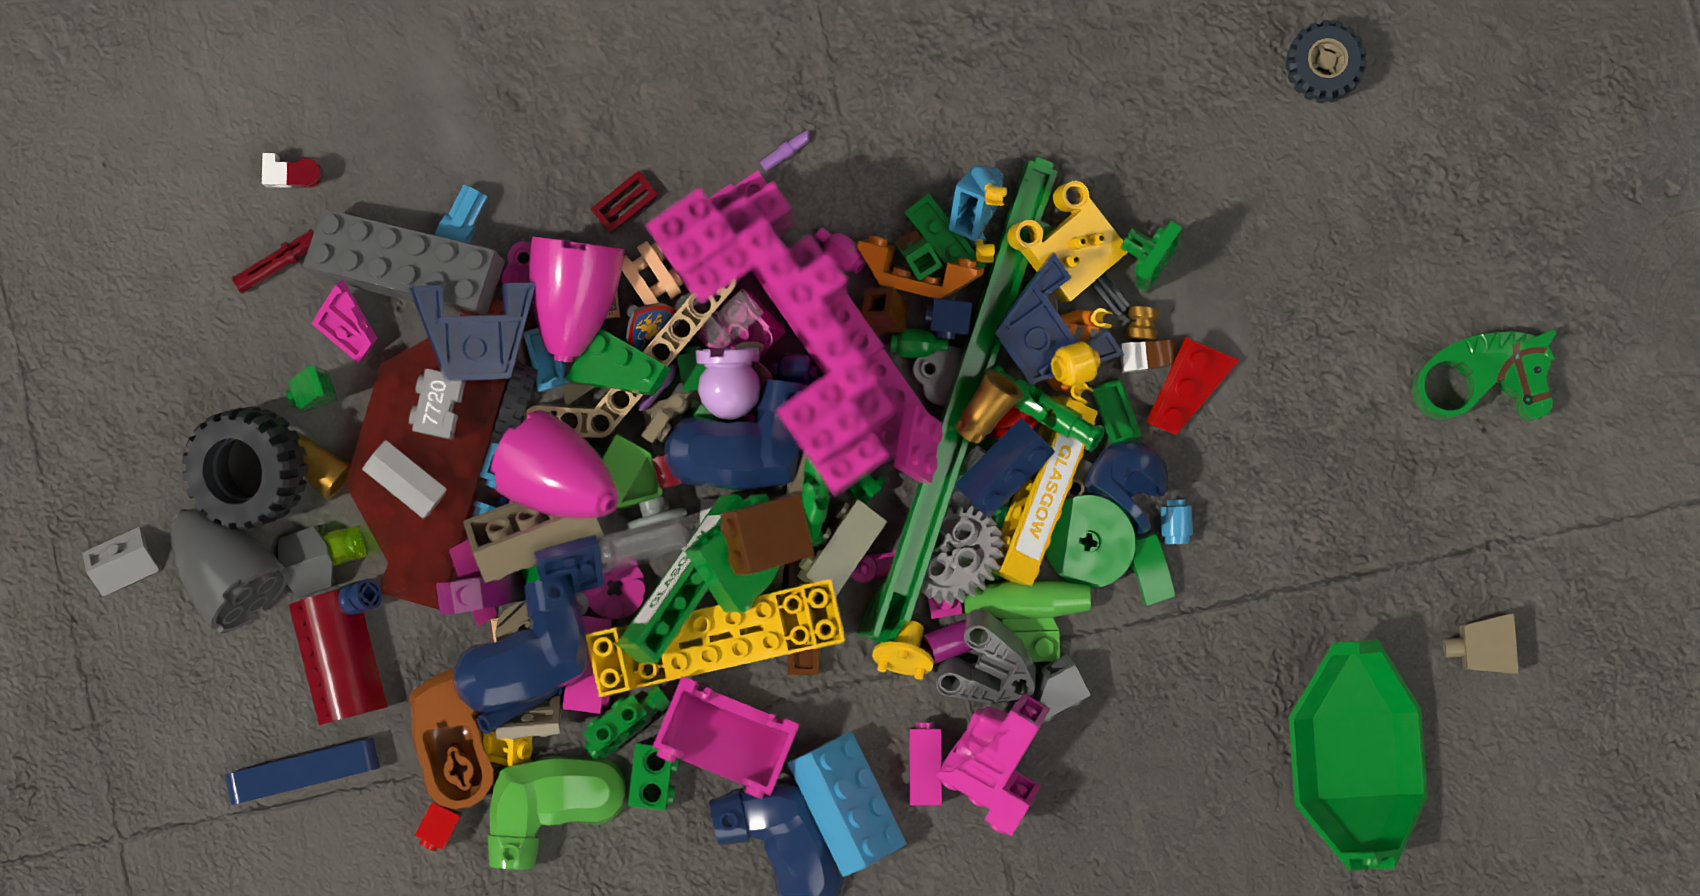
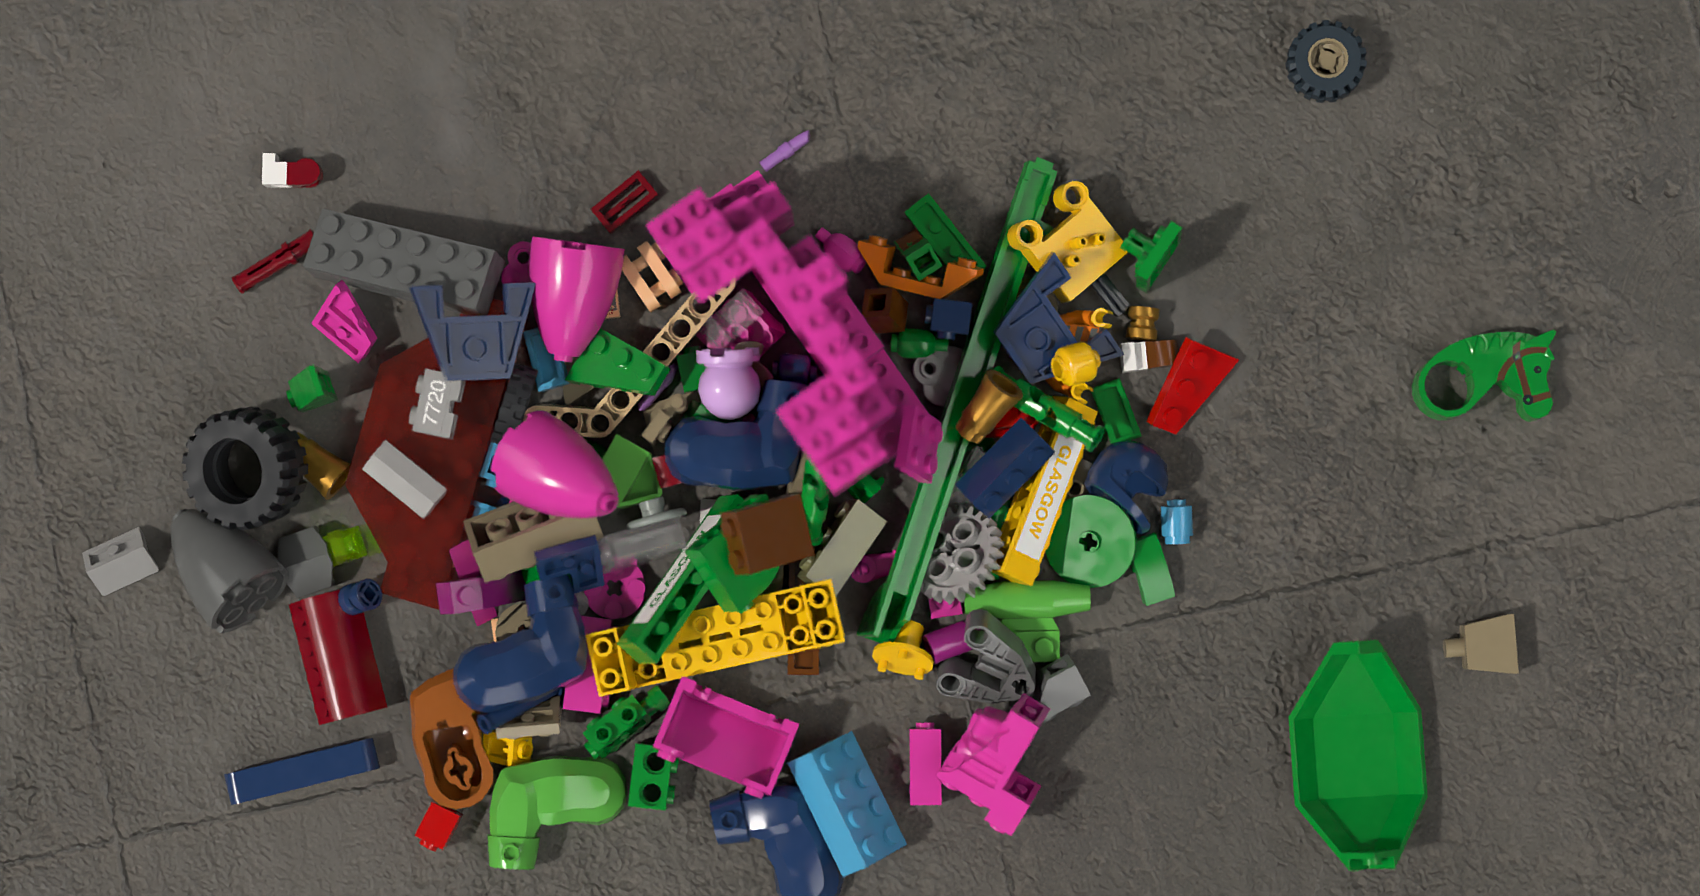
(460, 221): dark azure piece -> none
(646, 323): shield -> none
(974, 205): dark azure torso -> none

